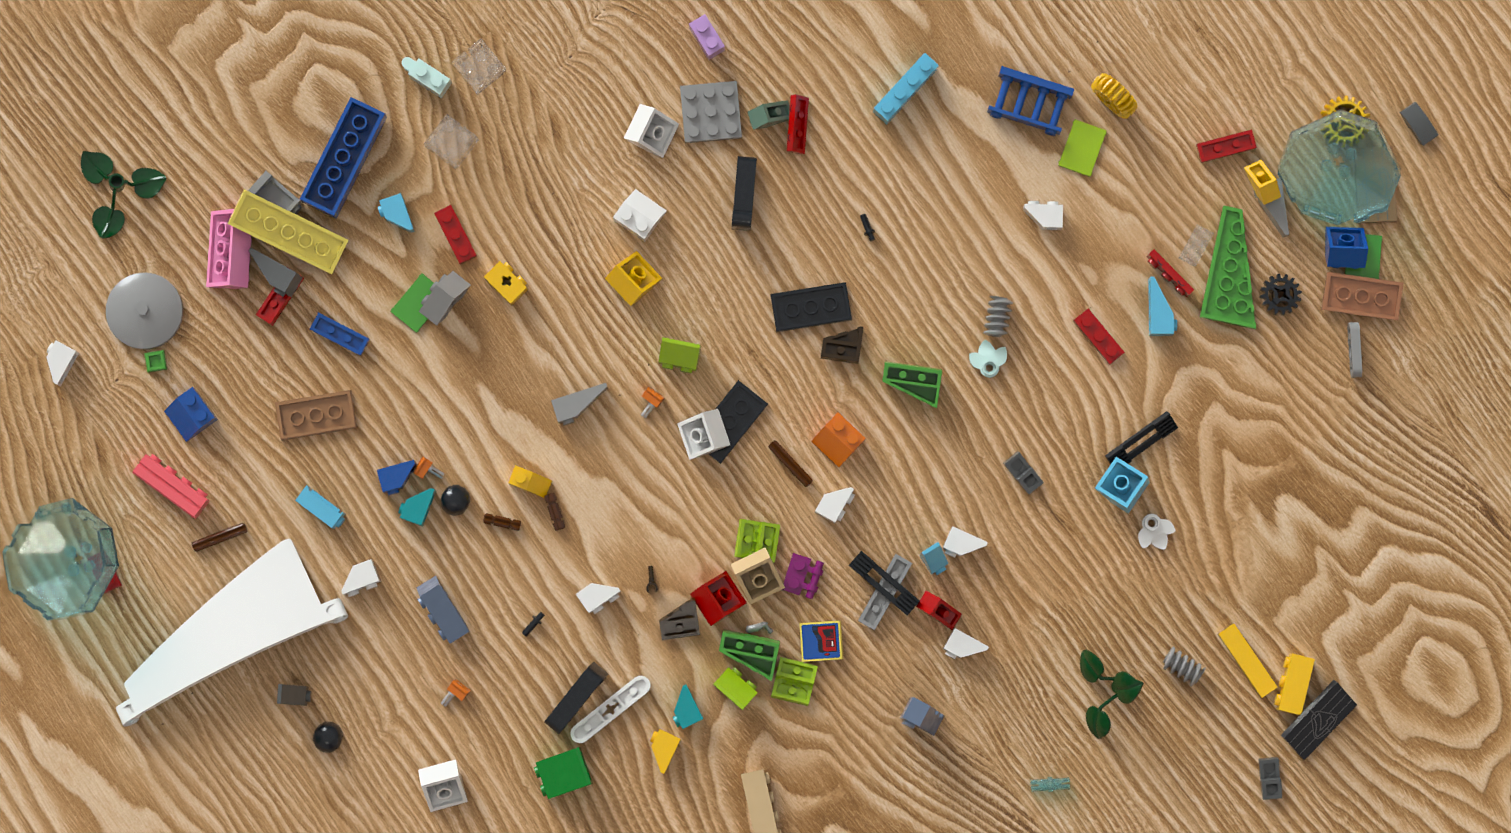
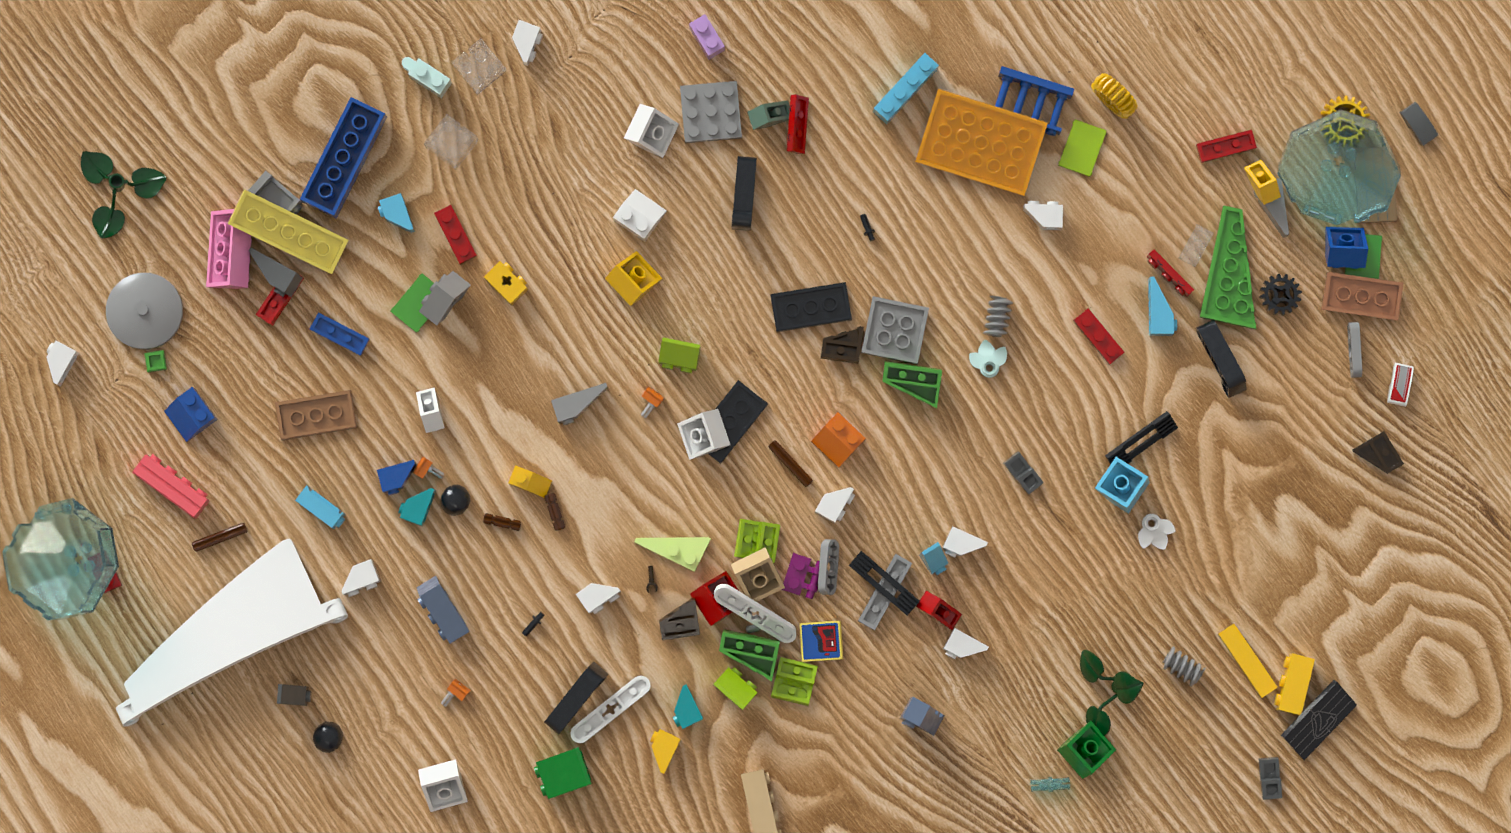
(430, 410): none -> white slope
(525, 40): none -> white slope
(681, 550): none -> yellowish green wing
(766, 620): none -> white piece
(828, 580): none -> light grey beam
(895, 330): none -> light grey plate
(981, 142): none -> light orange plate
(1086, 750): none -> green slope
(1231, 375): none -> black beam
(1380, 453): none -> dark brown wing
(1400, 384): none -> slope

